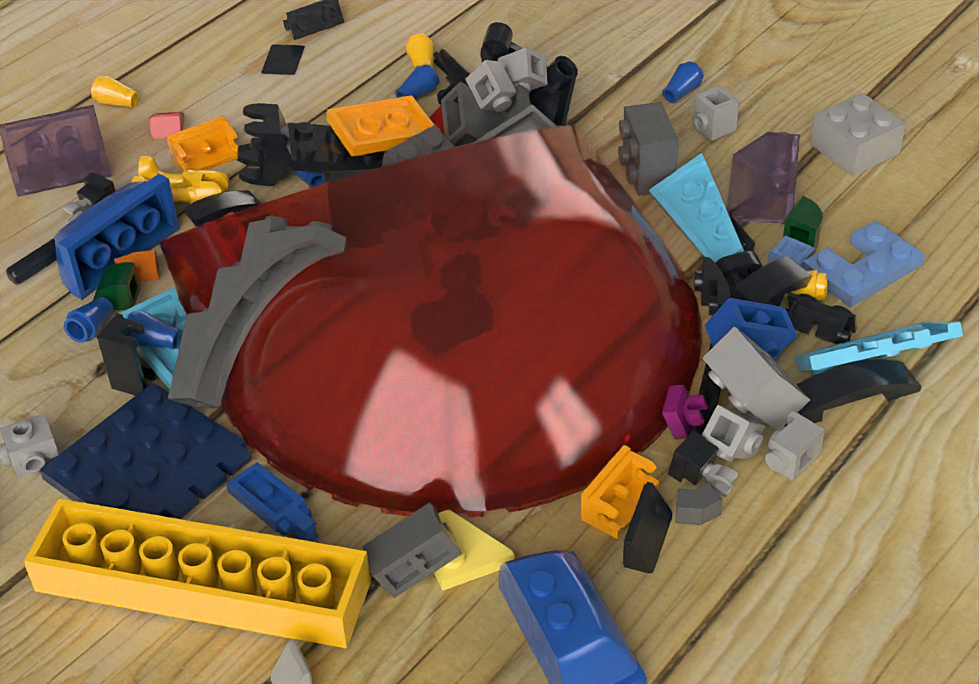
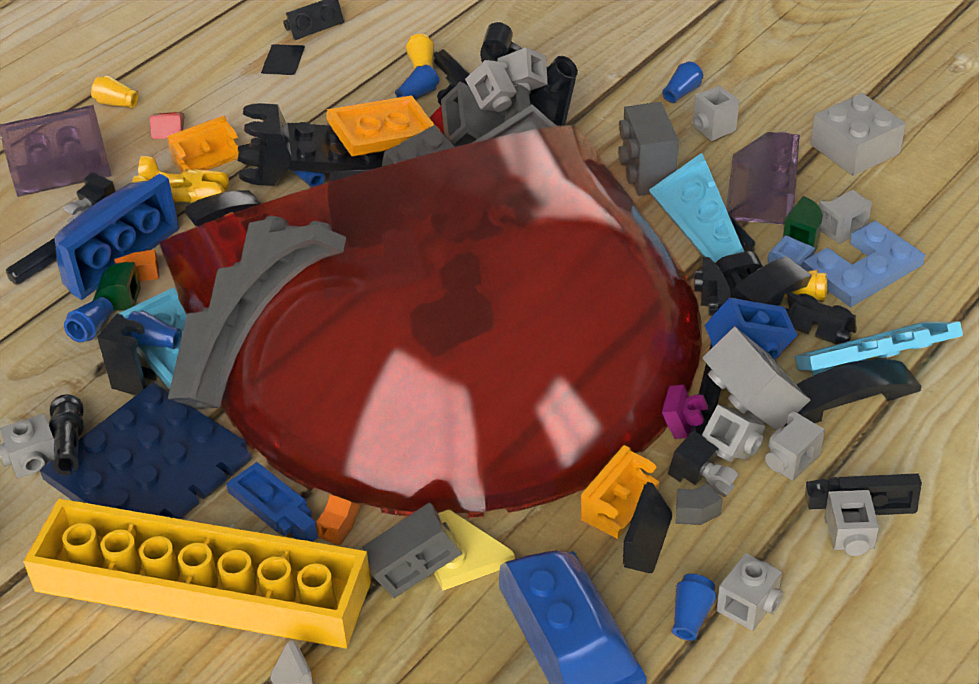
(66, 427): none -> black pin
(337, 519): none -> orange piece
(692, 604): none -> blue cone
(750, 592): none -> light grey brick
(844, 215): none -> light grey brick
(851, 530): none -> light grey brick
(888, 492): none -> black hinge

